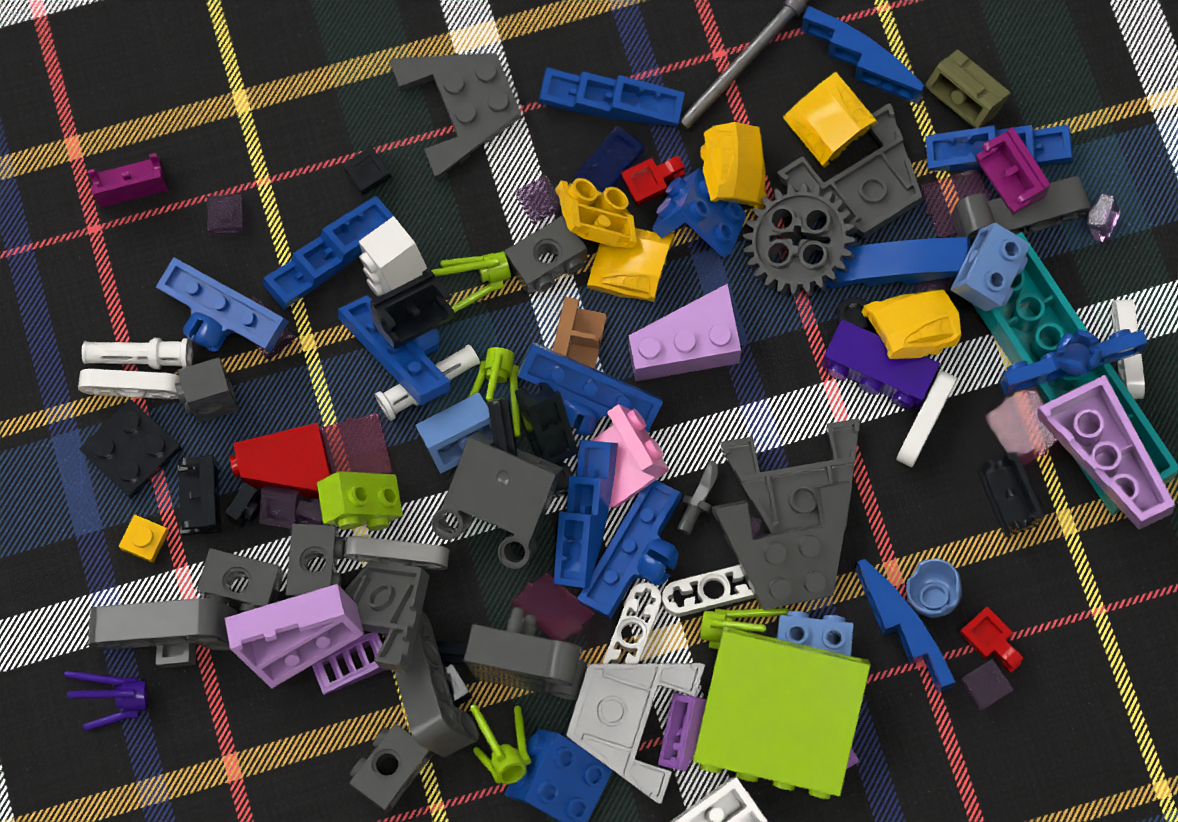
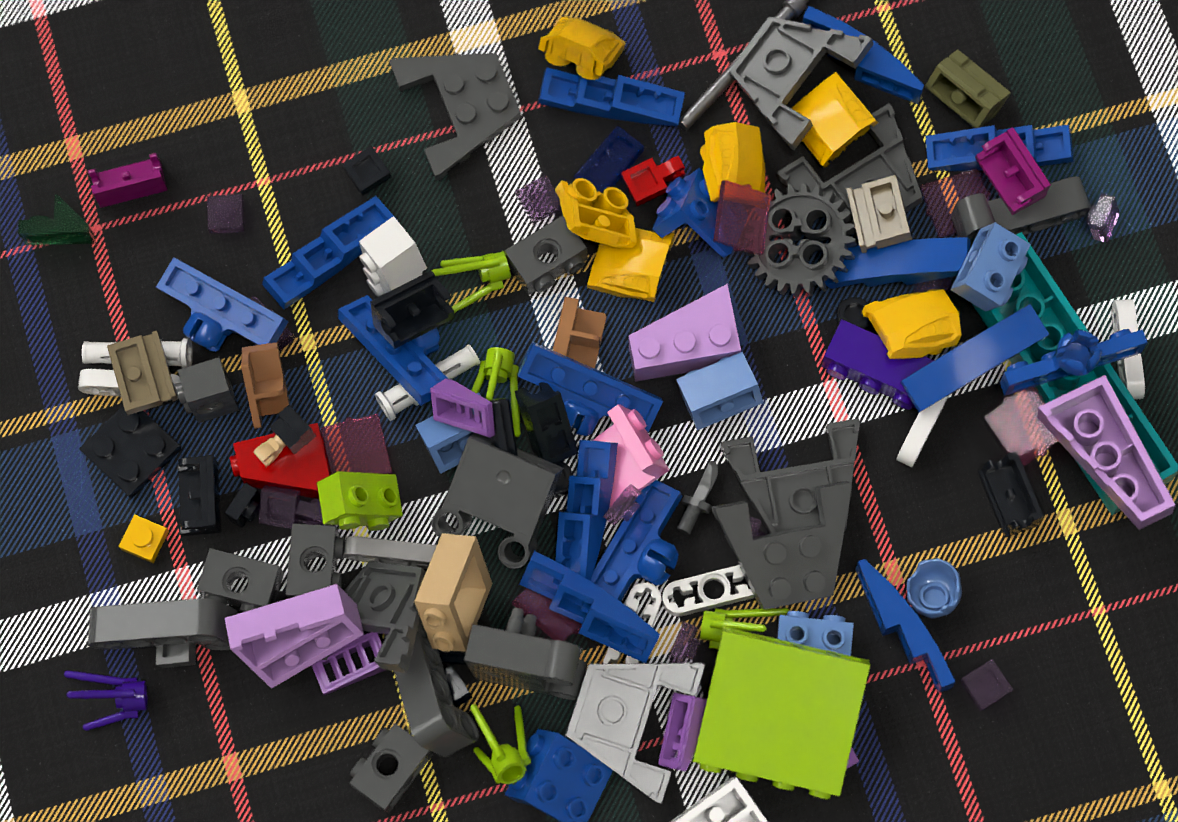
(64, 229): none -> clear green slope
(142, 372): none -> dark tan plate
(264, 381): none -> medium nougat panel
(289, 431): none -> black piece
(449, 403): none -> medium lavender slope
(453, 592): none -> tan window
(583, 44): none -> yellow slope
(599, 612): none -> blue slope
(624, 506): none -> clear purple plate
(685, 645): none -> clear purple plate
(719, 390): none -> medium blue brick
(742, 217): none -> clear pink piece
(779, 63): none -> wing
(879, 214): none -> plate
(974, 358): none -> blue slope
(989, 636): red plate -> none

